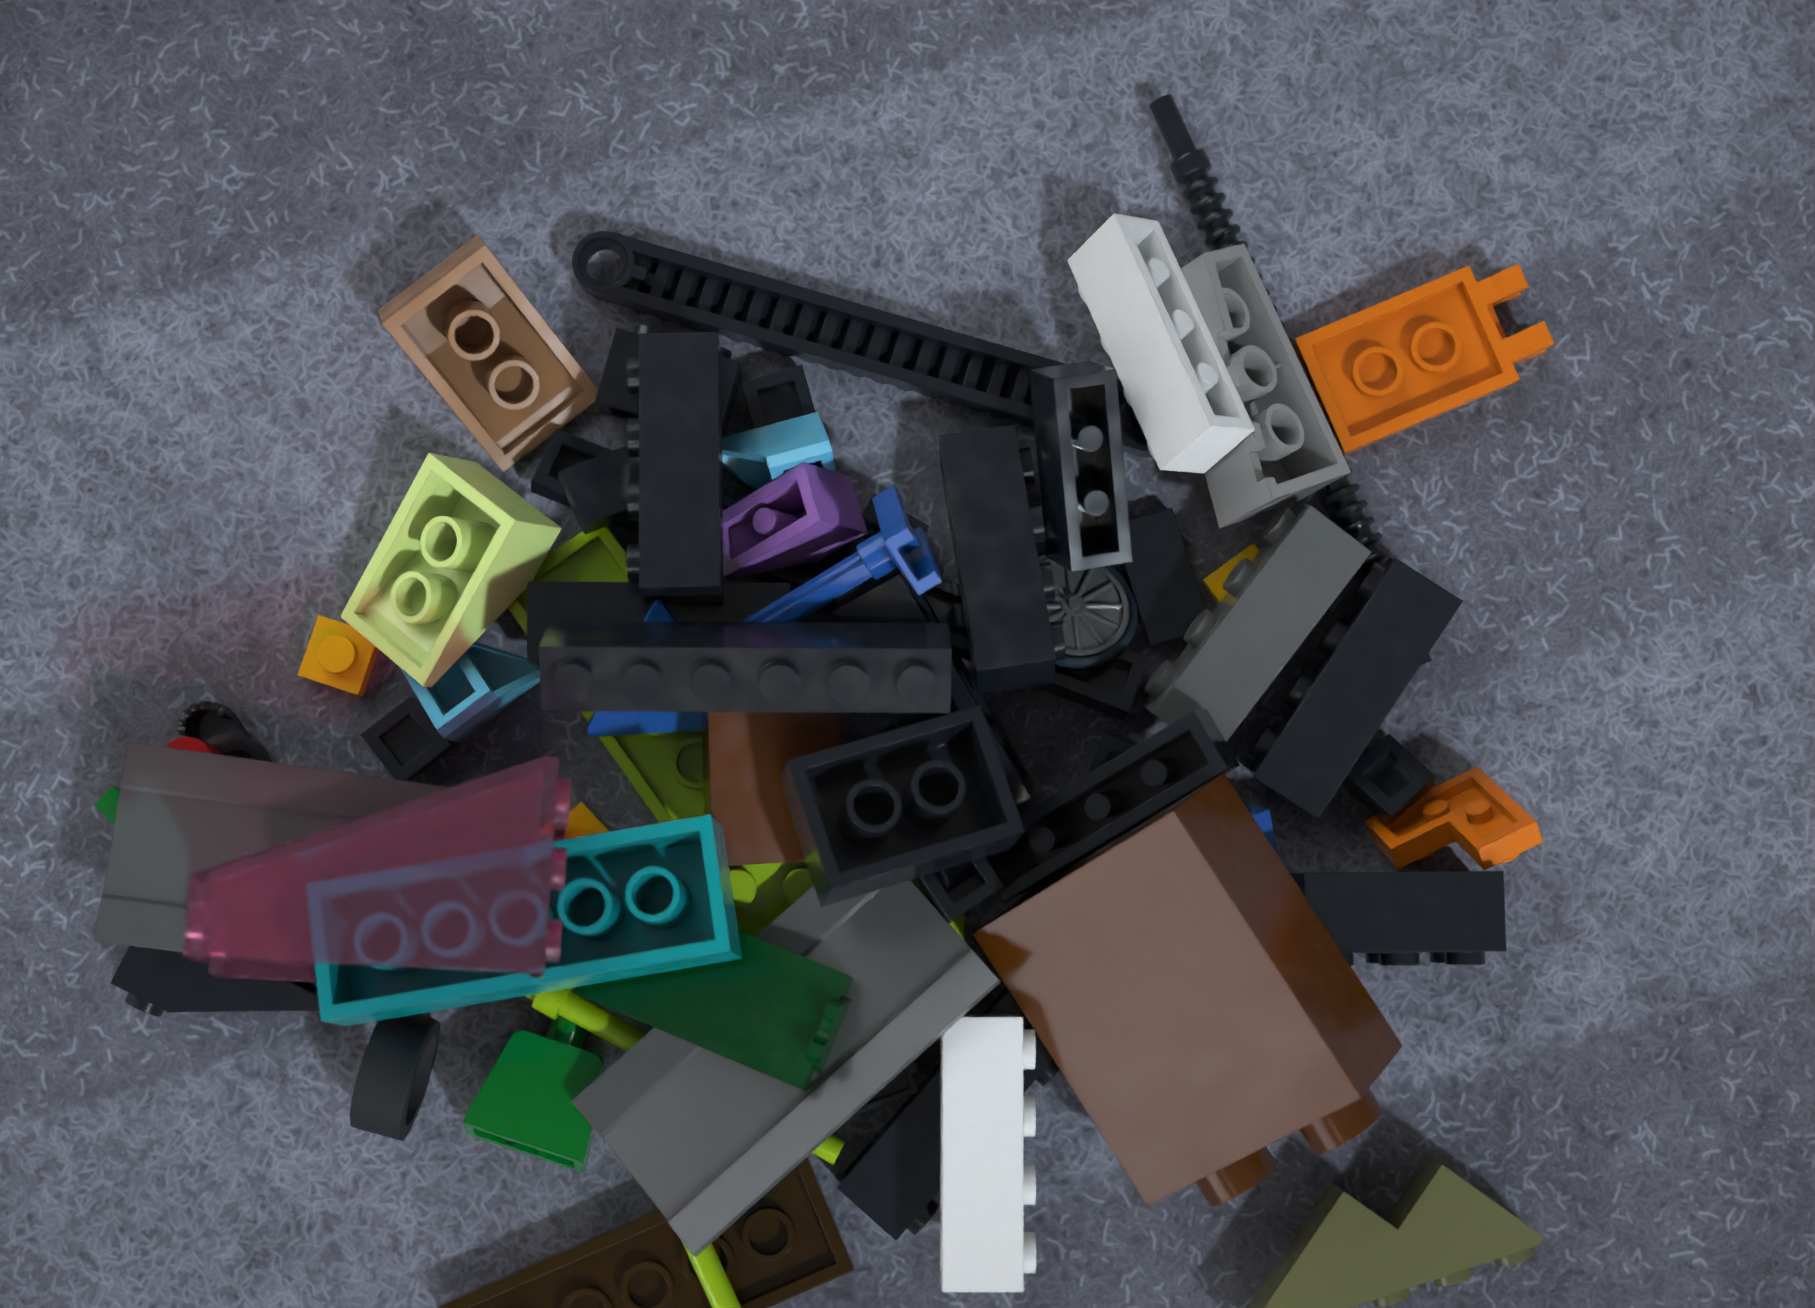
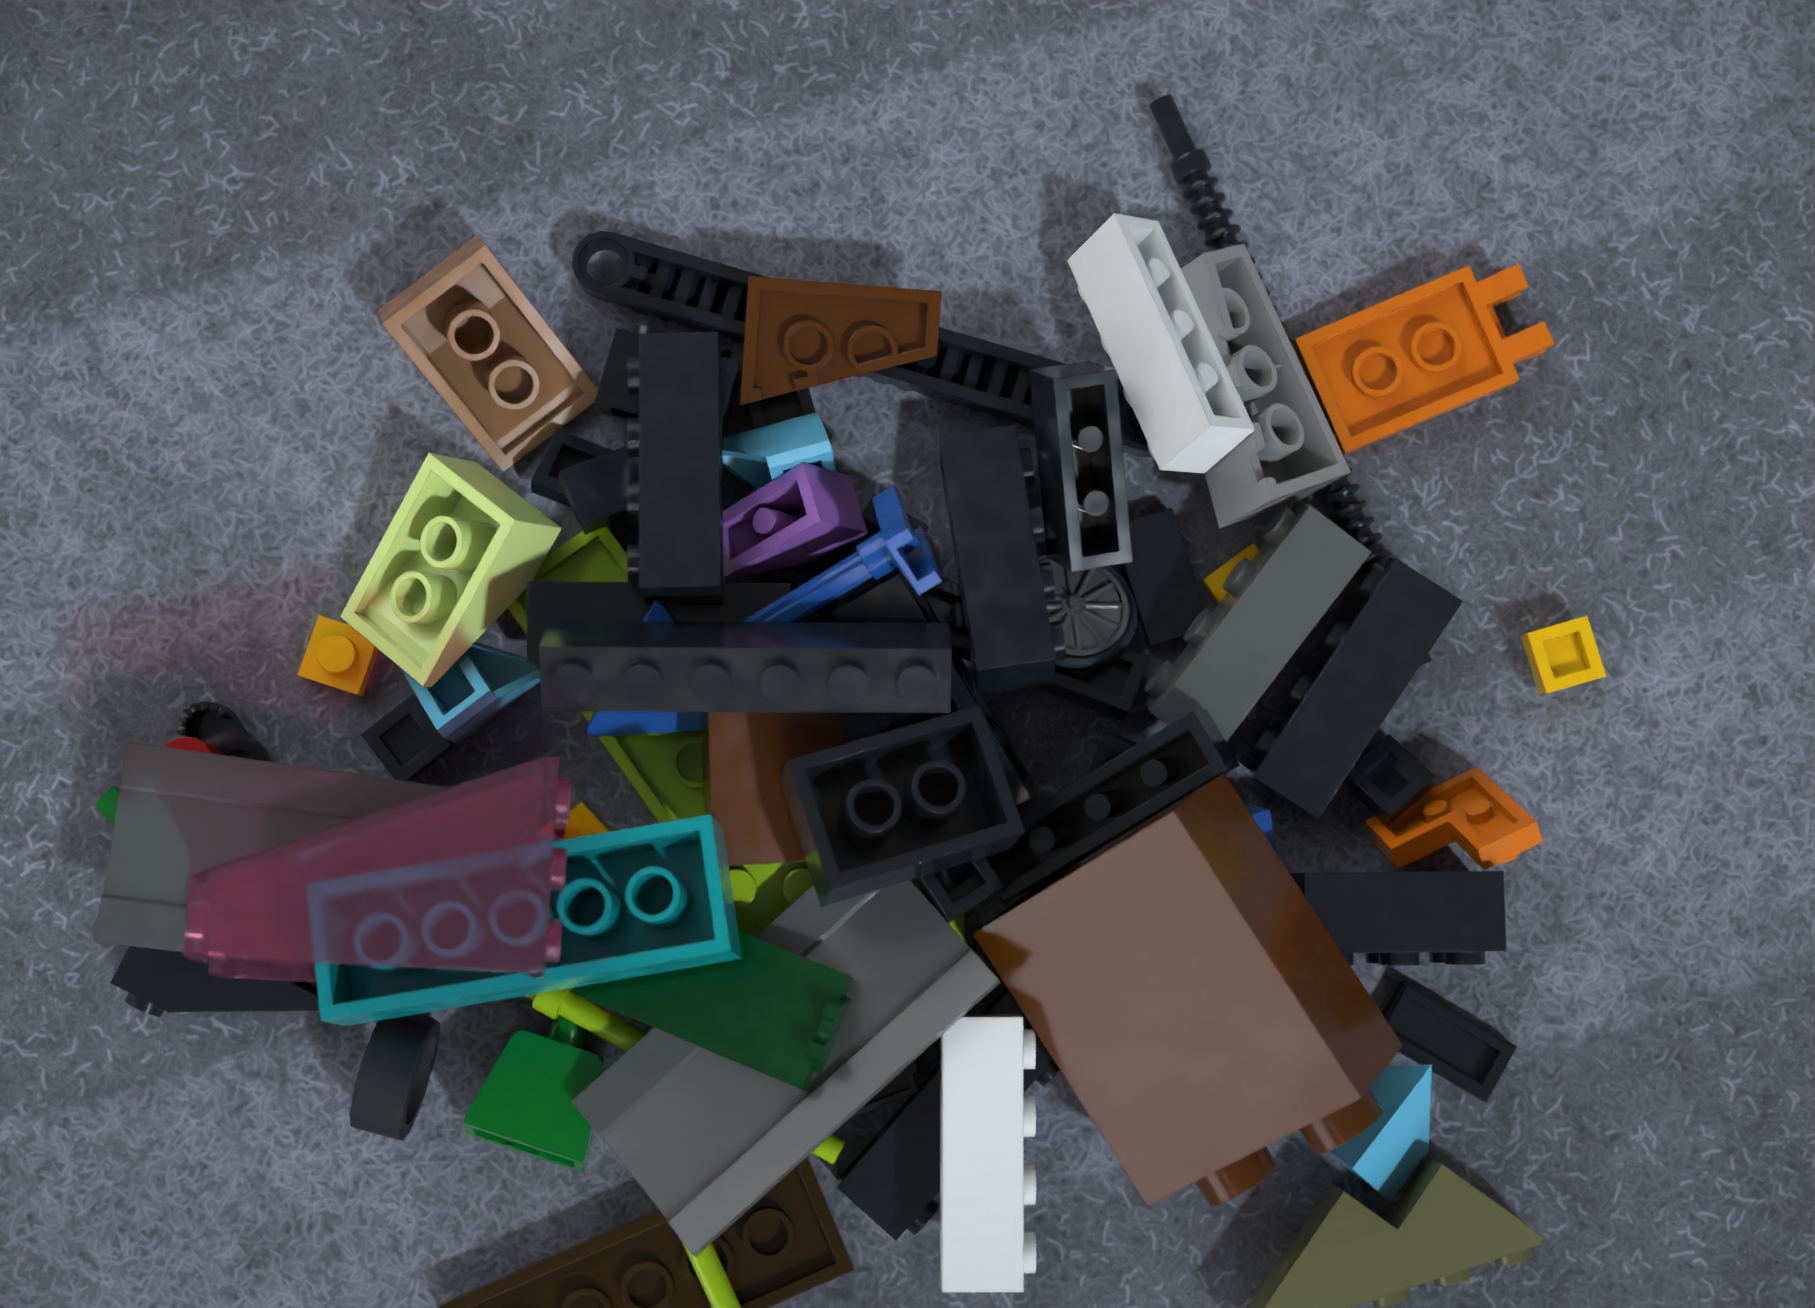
(830, 331): none -> reddish brown wing
(1399, 1138): none -> medium azure slope
(1448, 1040): none -> black tile
(1563, 655): none -> yellow plate

